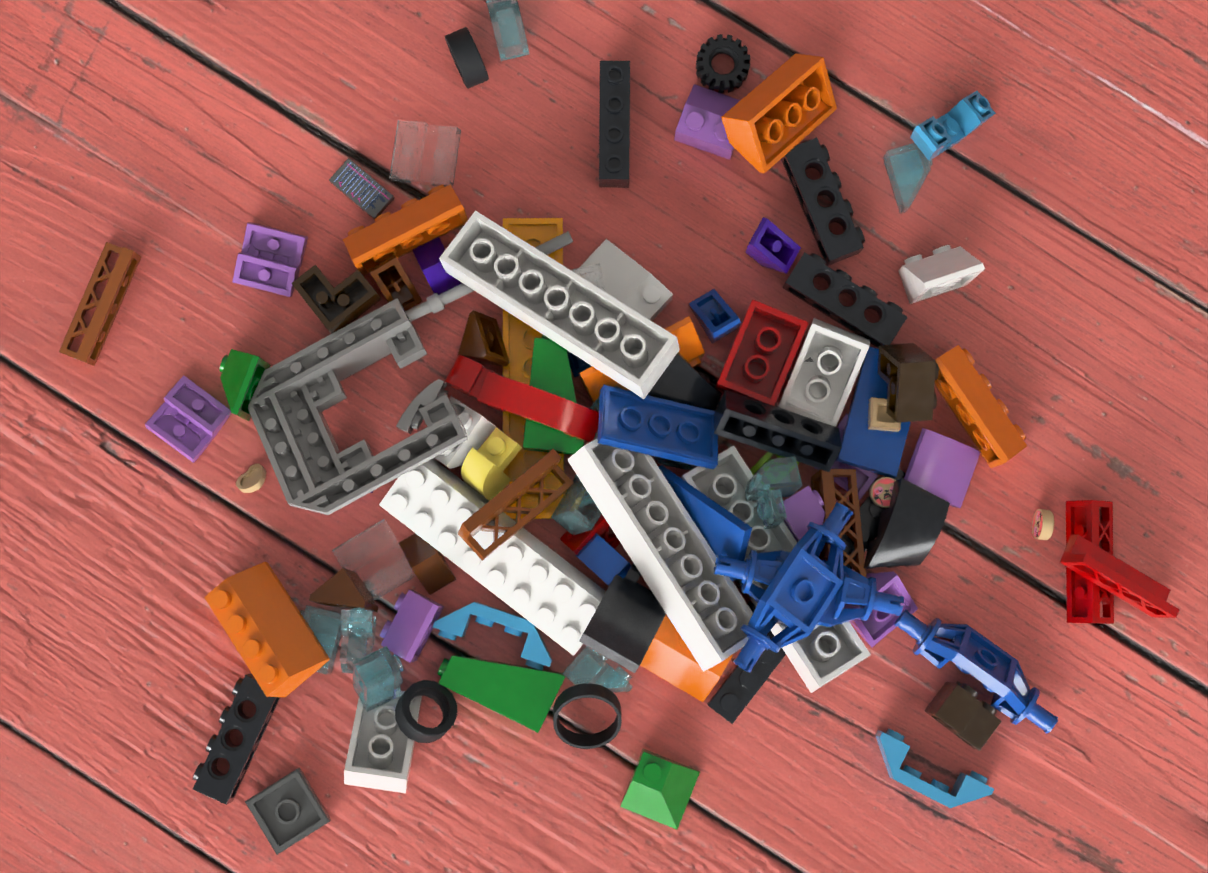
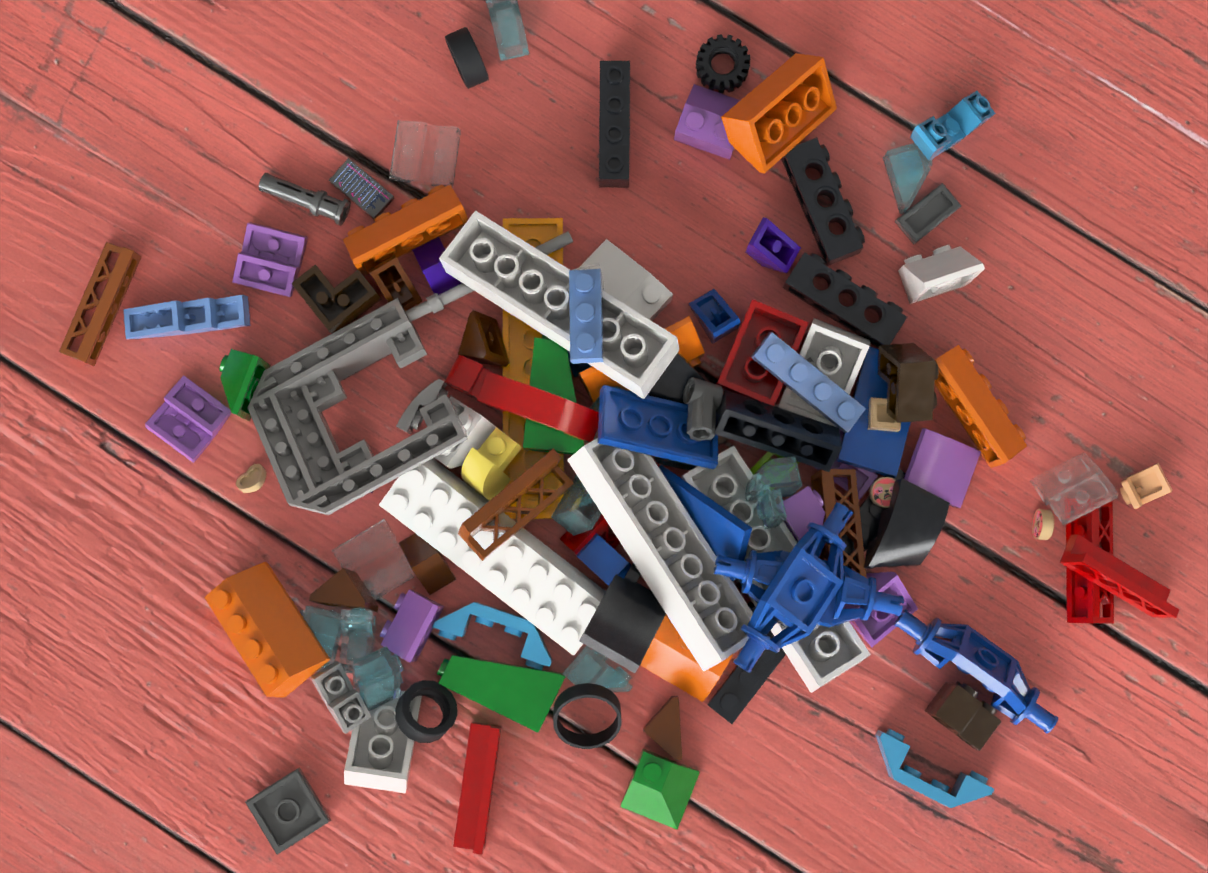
(186, 317): none -> medium blue slope
(207, 776): black brick -> none
(317, 202): none -> dark grey pin
(340, 697): none -> light grey slope
(477, 787): none -> red fence
(586, 316): none -> medium blue plate
(666, 729): none -> reddish brown slope
(702, 401): none -> dark grey piece
(808, 382): none -> medium blue plate
(928, 213): none -> dark grey tile
(1074, 488): none -> clear slope
(1145, 486): none -> light nougat bracket

